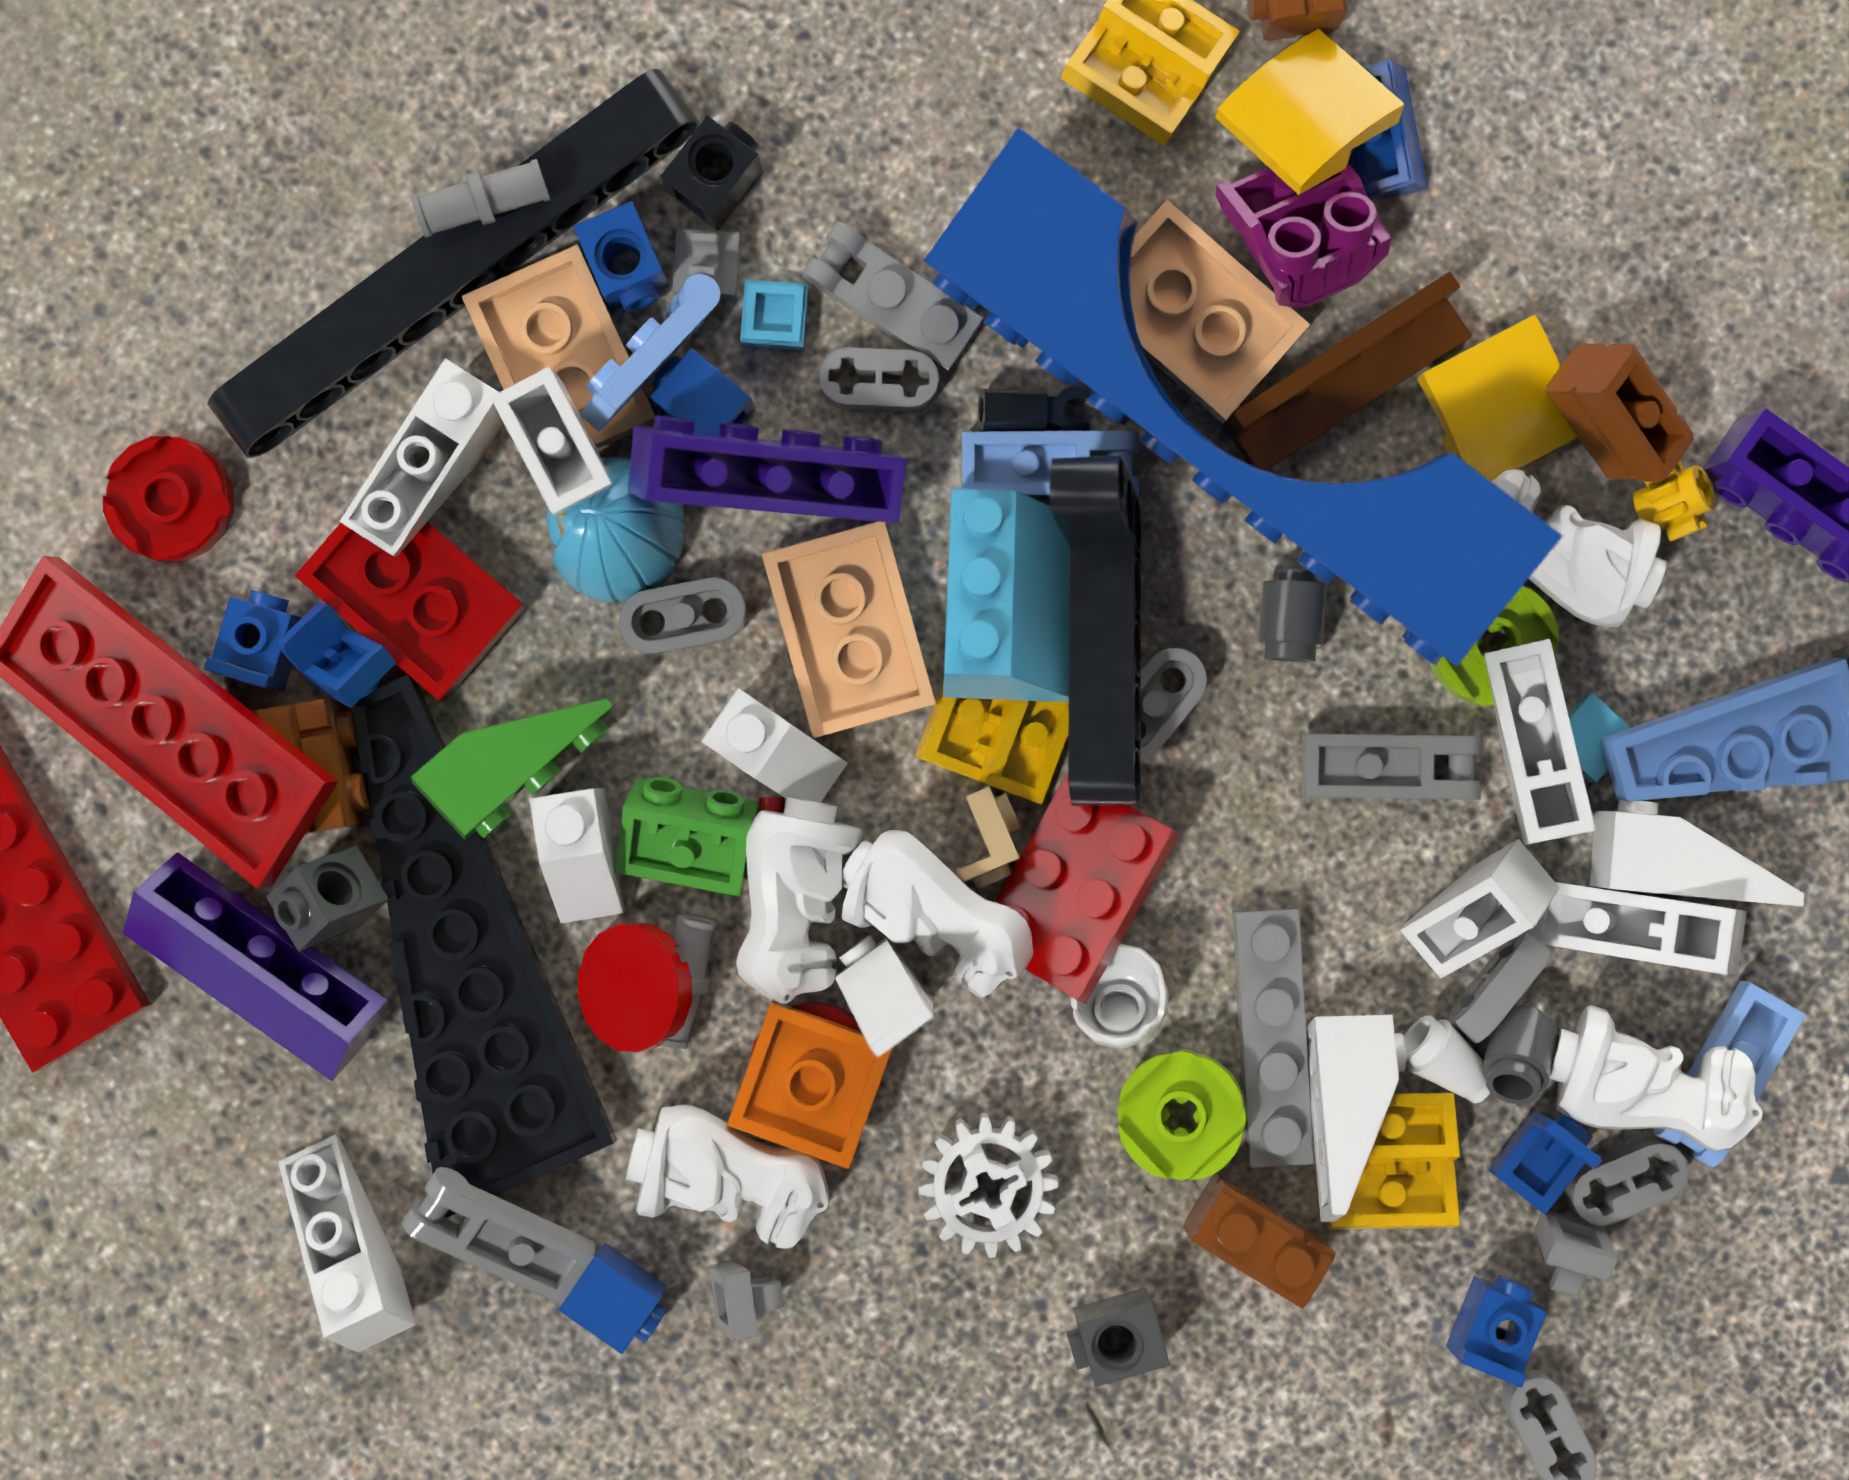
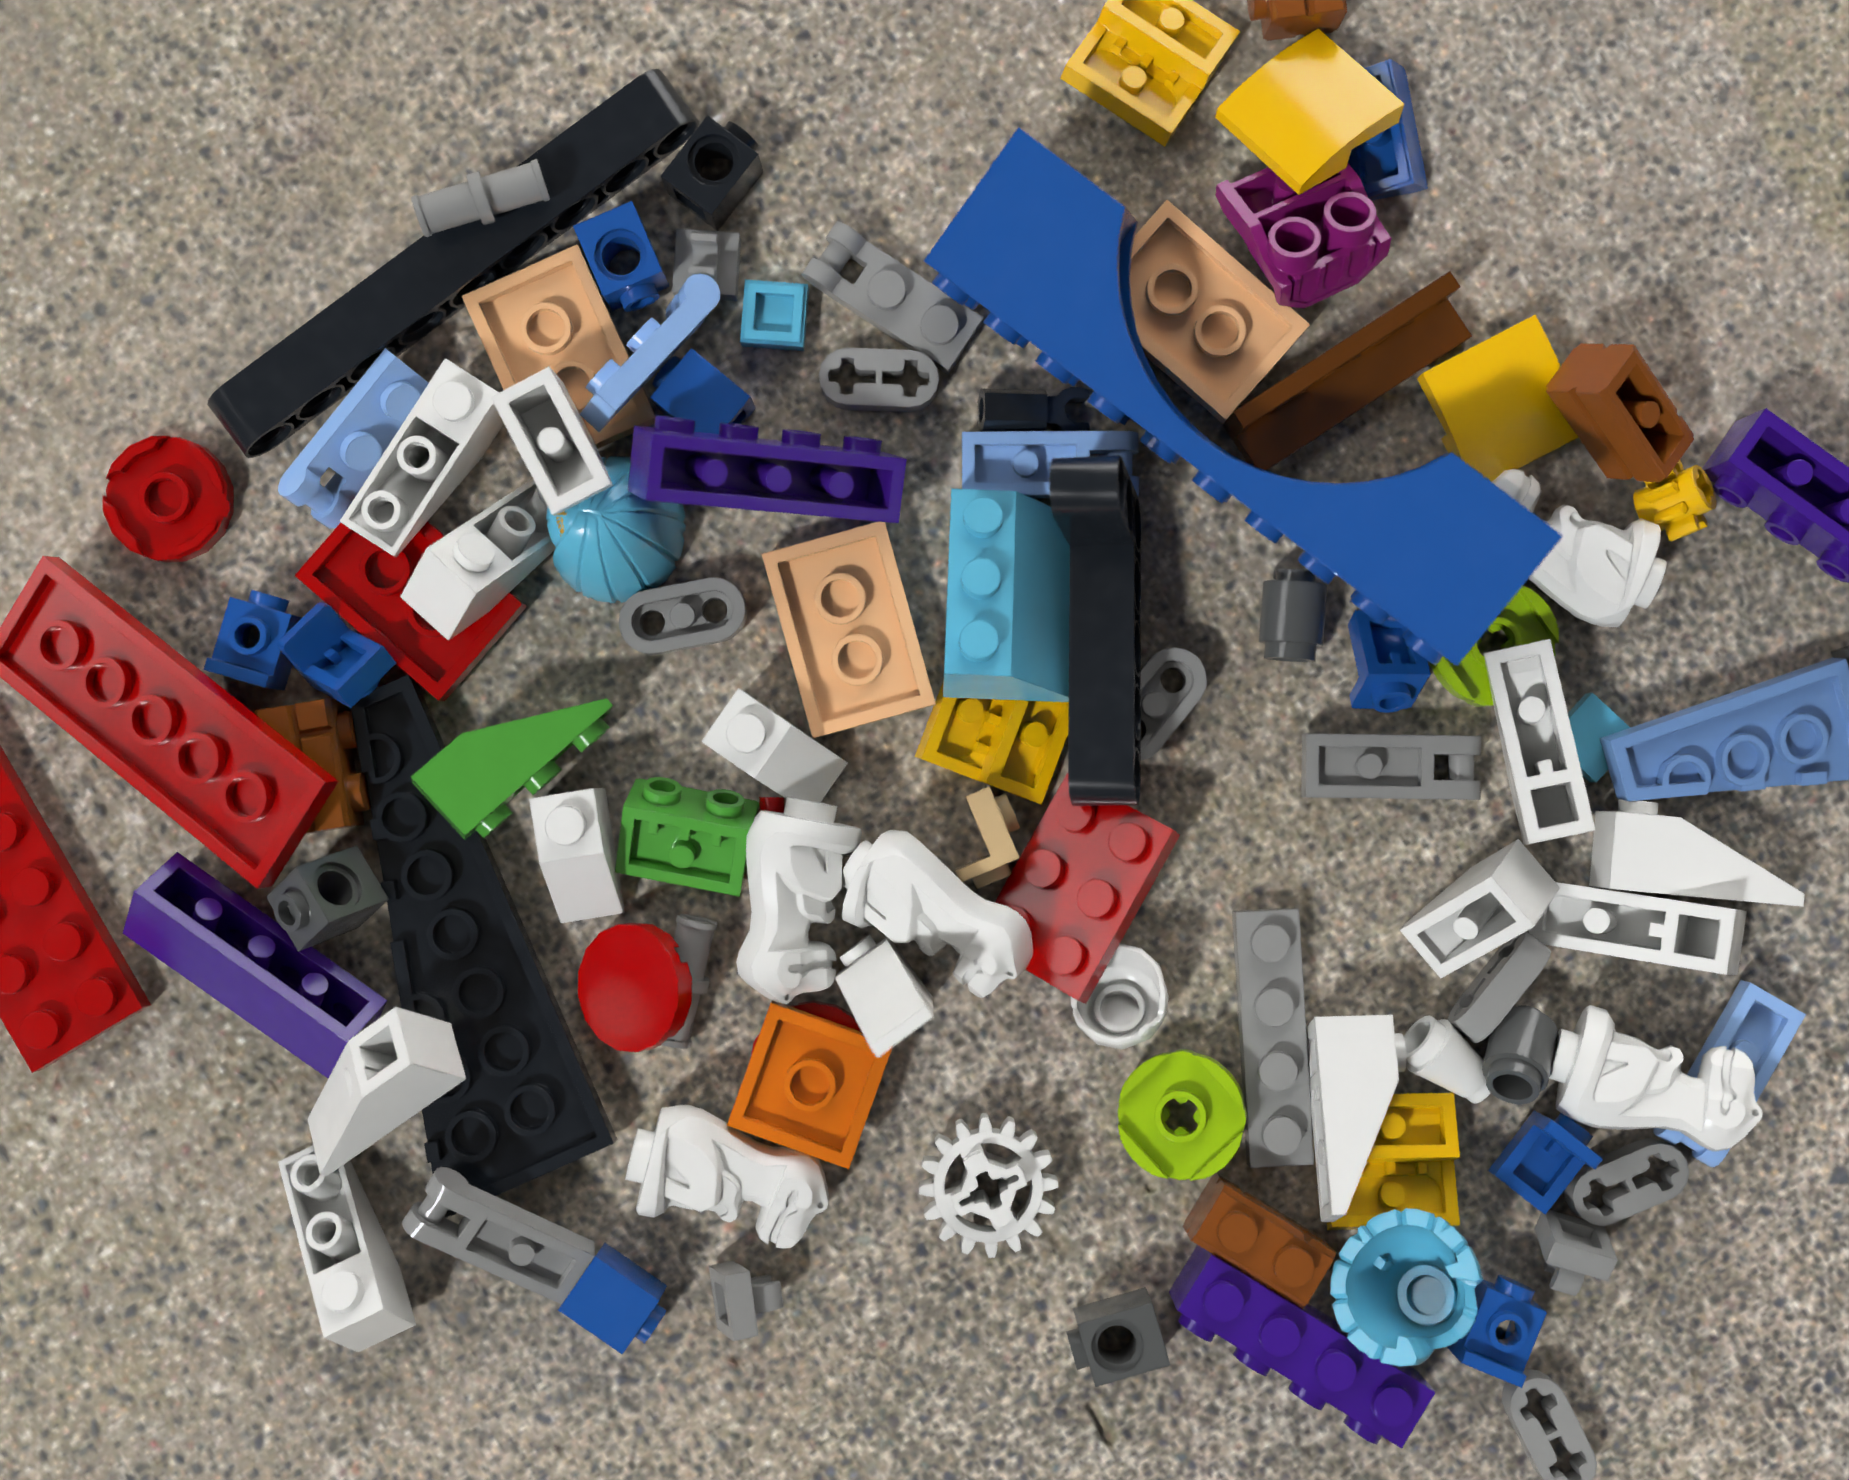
(353, 440): none -> light blue plate
(381, 1083): none -> white slope
(480, 561): none -> white slope
(1301, 1347): none -> dark purple brick
(1386, 666): none -> blue bracket
(1405, 1286): none -> medium azure hair

